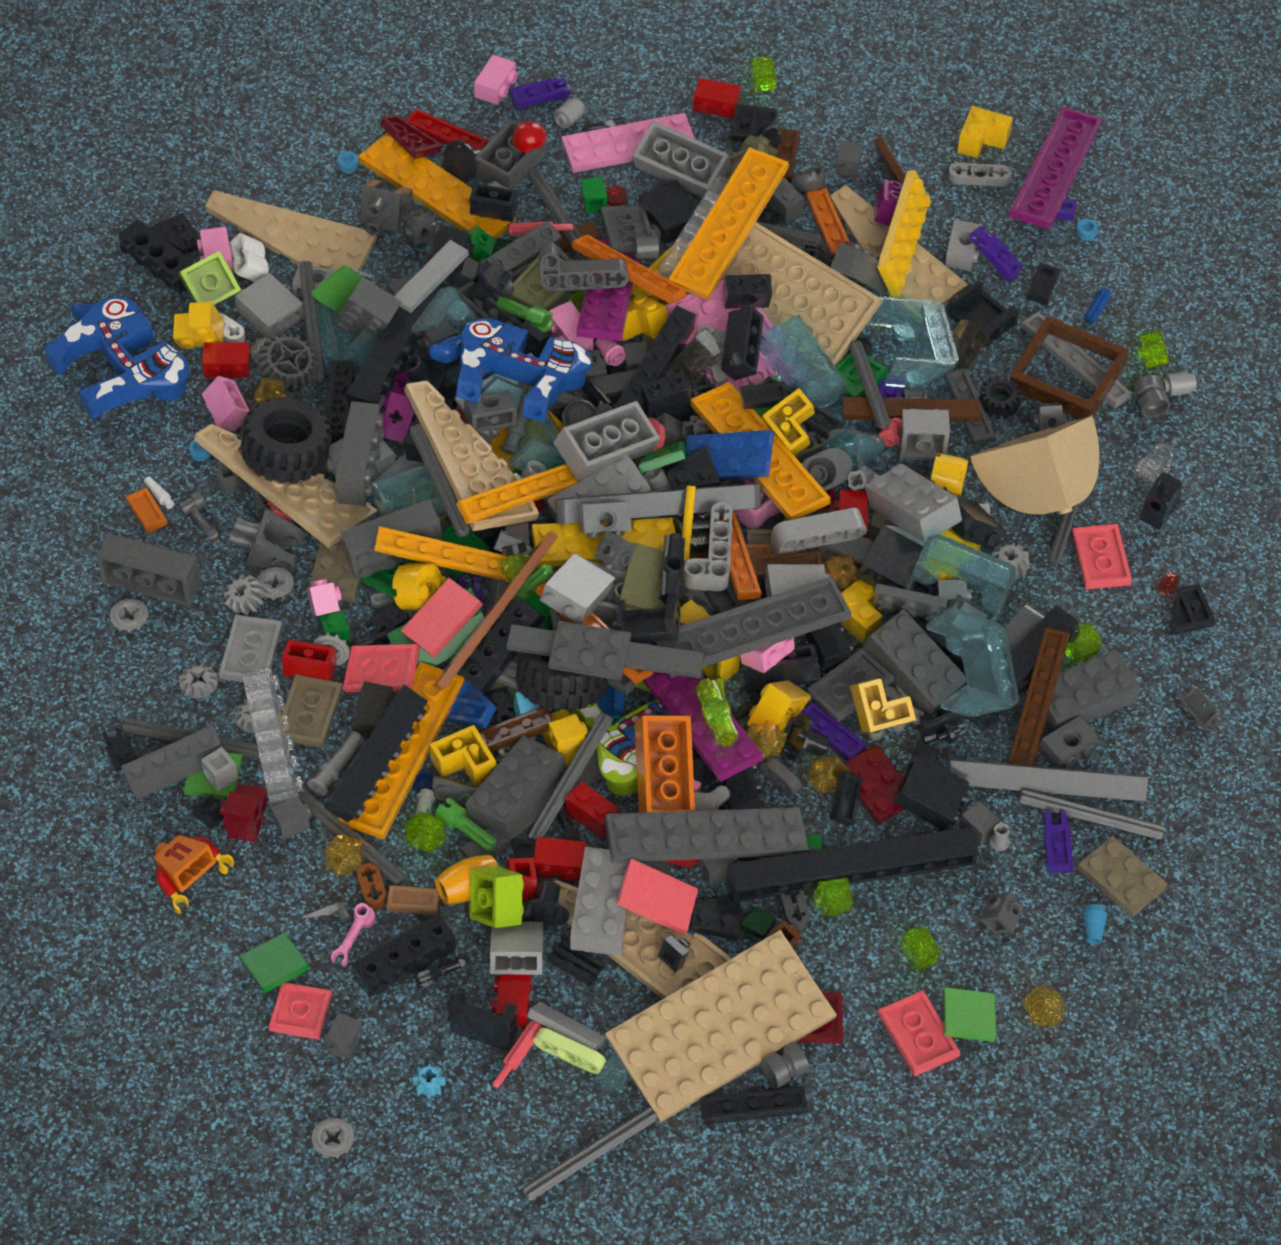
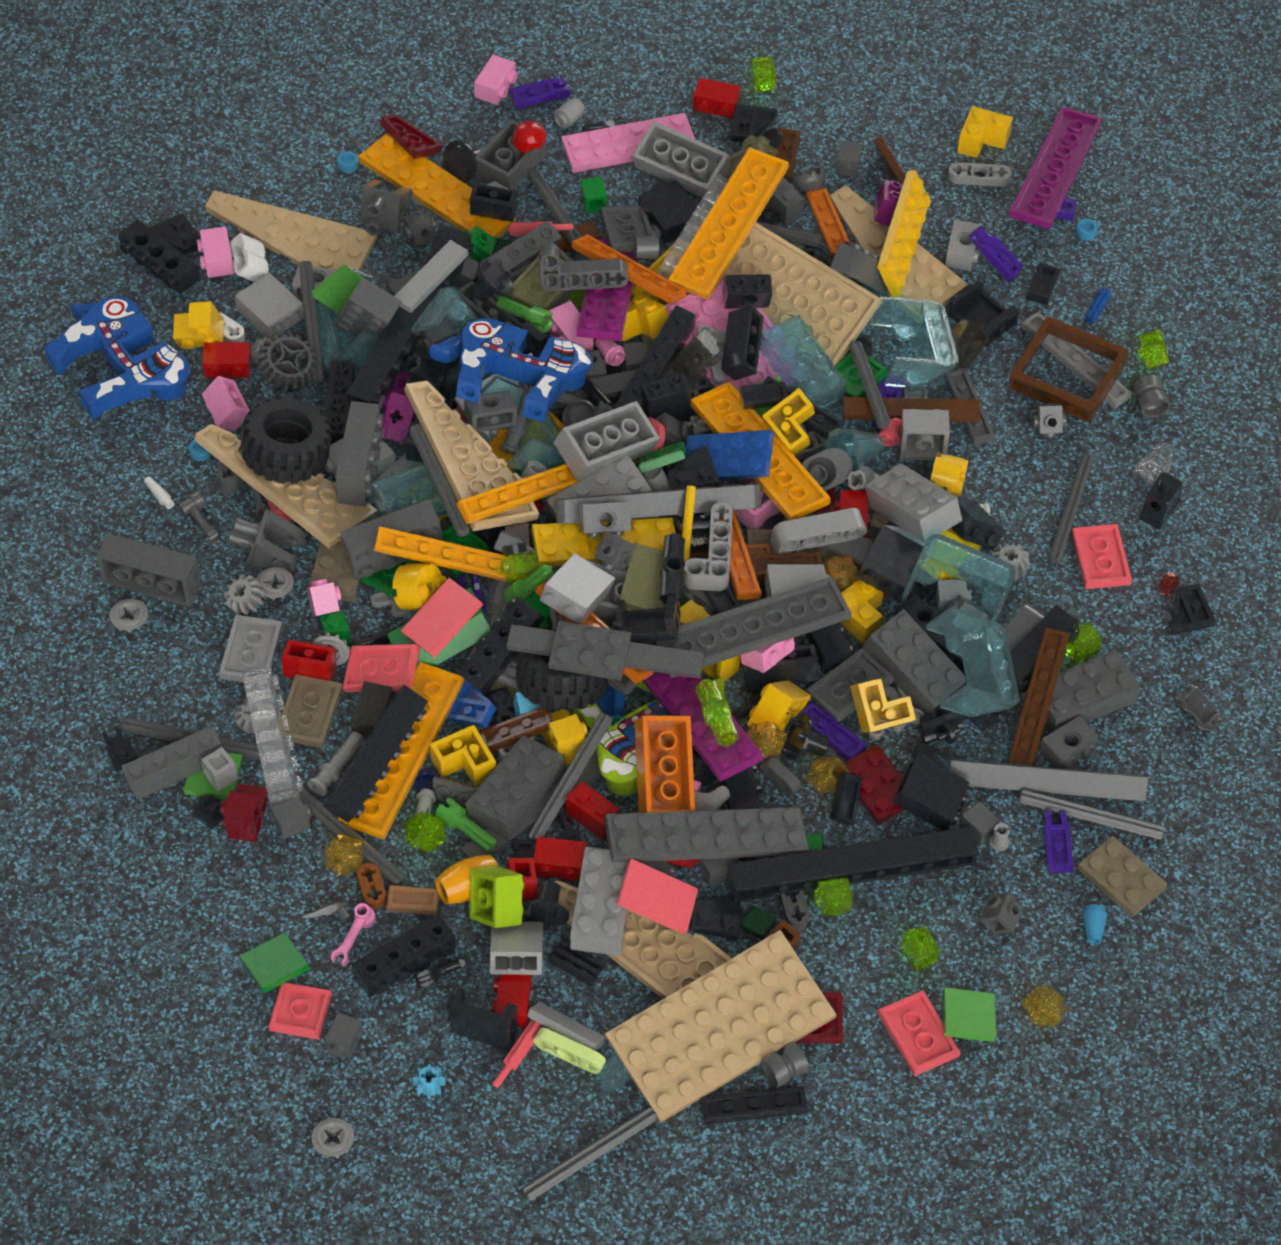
(146, 510): orange tile -> none
(184, 862): orange torso -> none
(198, 689): light grey gear -> none
(210, 280): lime brick -> none
(269, 389): clear yellow brick -> none
(389, 617): black plate -> none
(444, 131): red tile -> none
(495, 611): dark orange tile -> none
(616, 196): clear red tile -> none
(674, 952): black tile -> none
(914, 603): dark grey plate -> none
(1002, 387): black tyre -> none
(1043, 469): tan brick -> none
(1179, 383): light grey brick -> none

